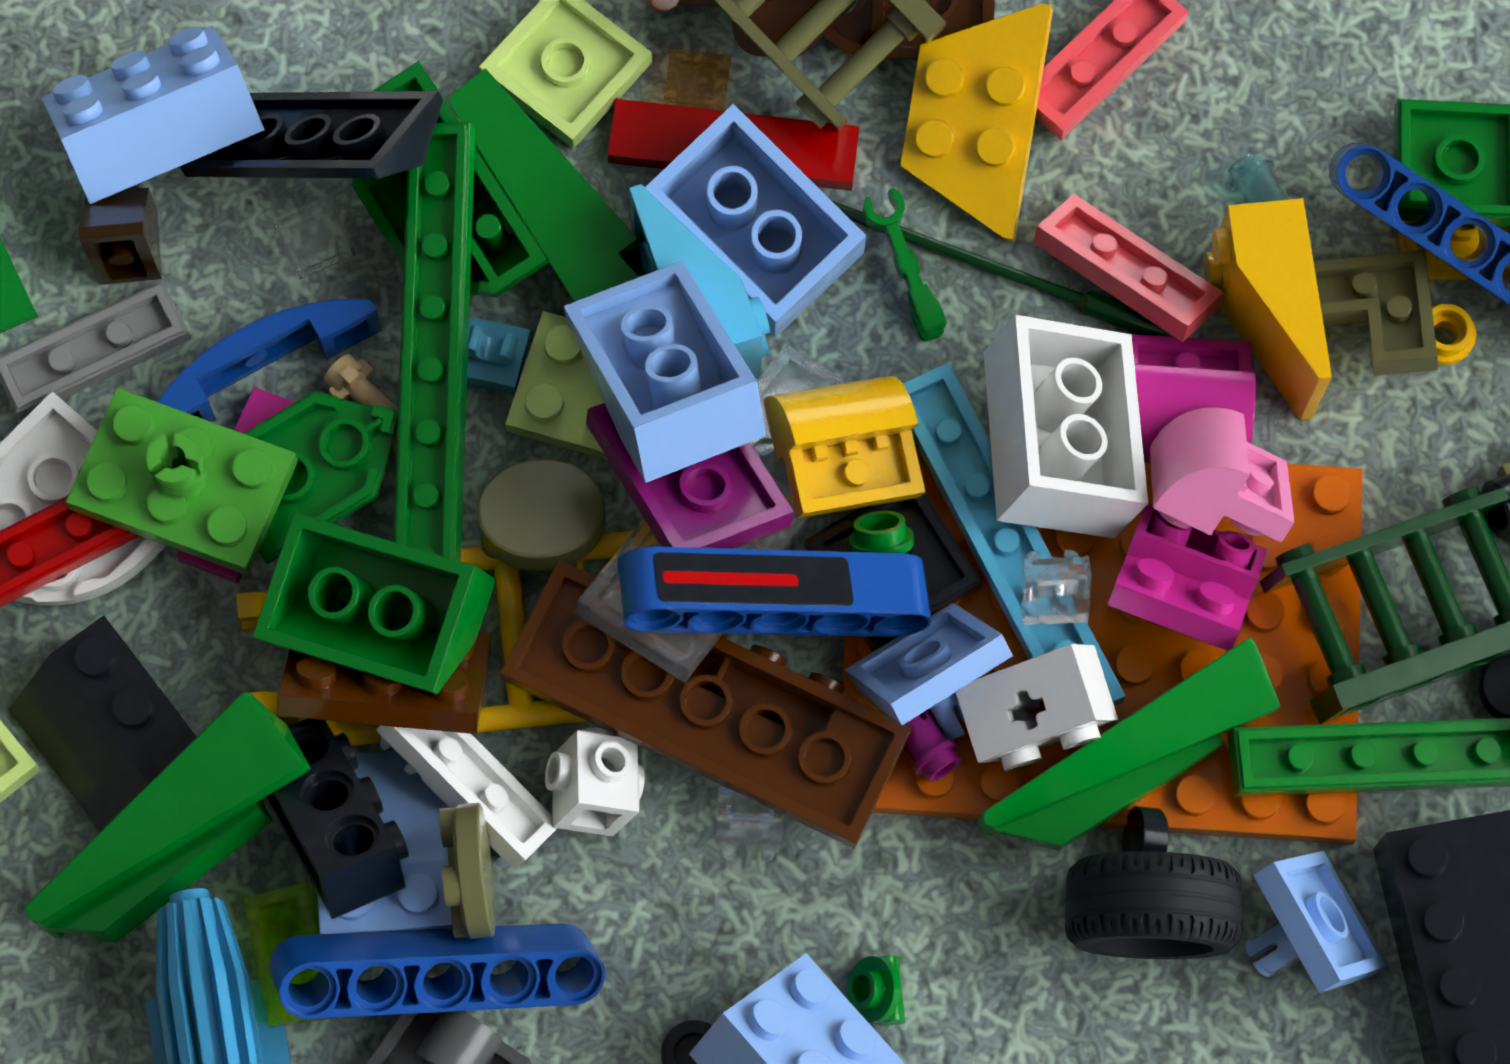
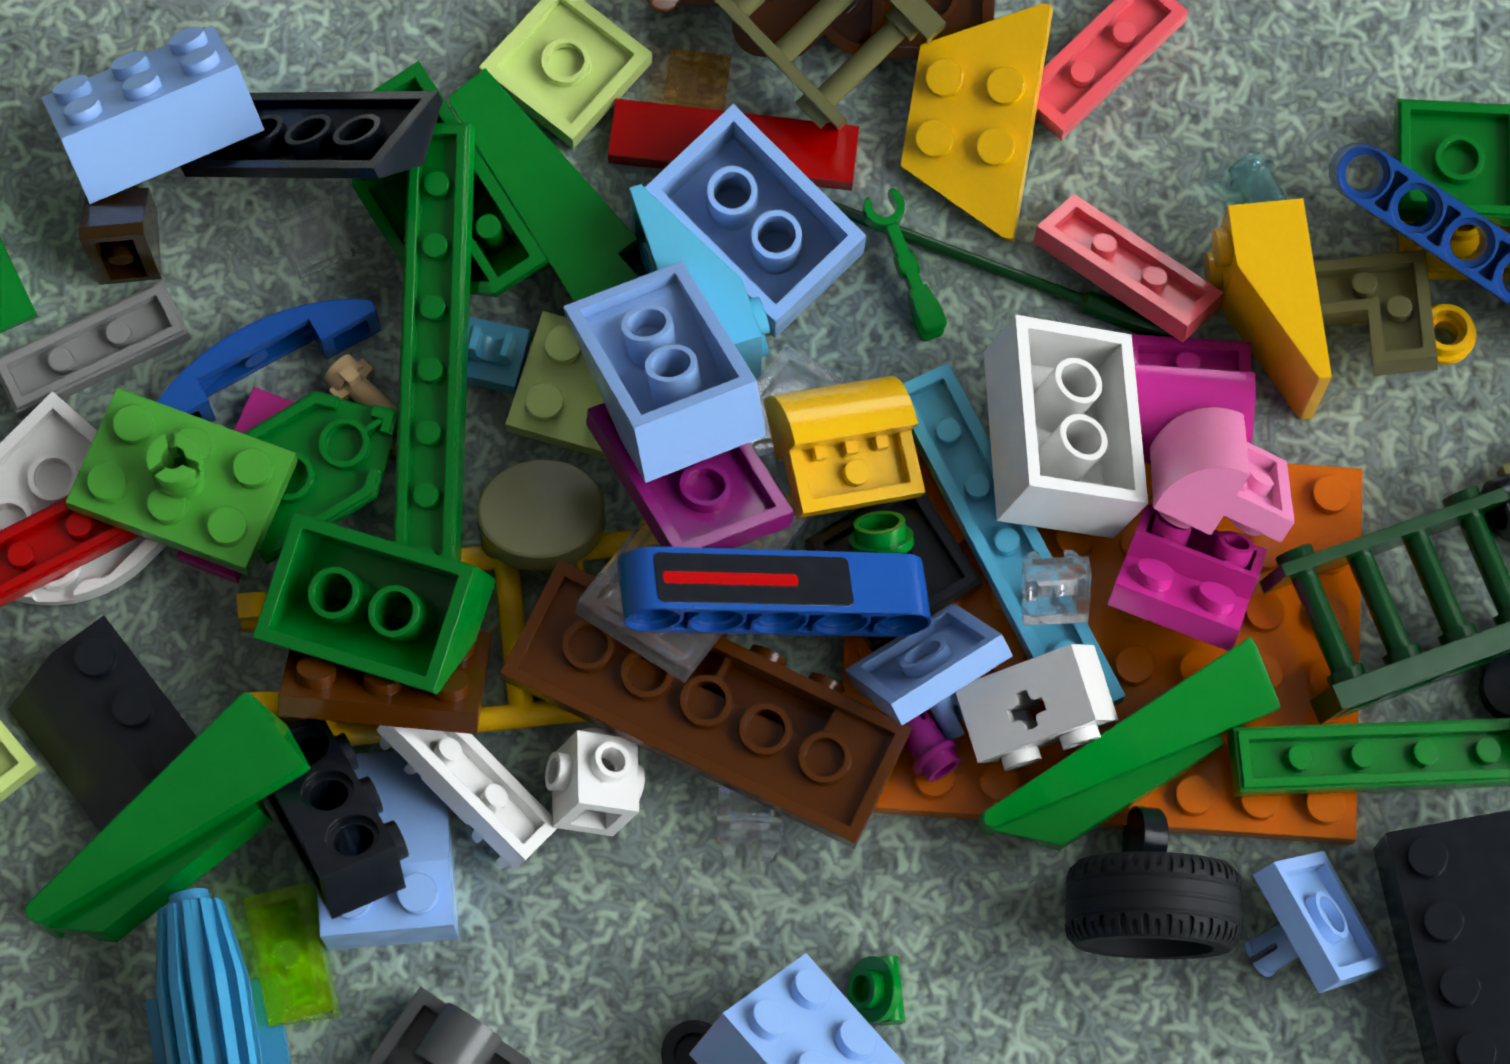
(412, 953): blue beam -> none
(469, 877): olive tile -> none

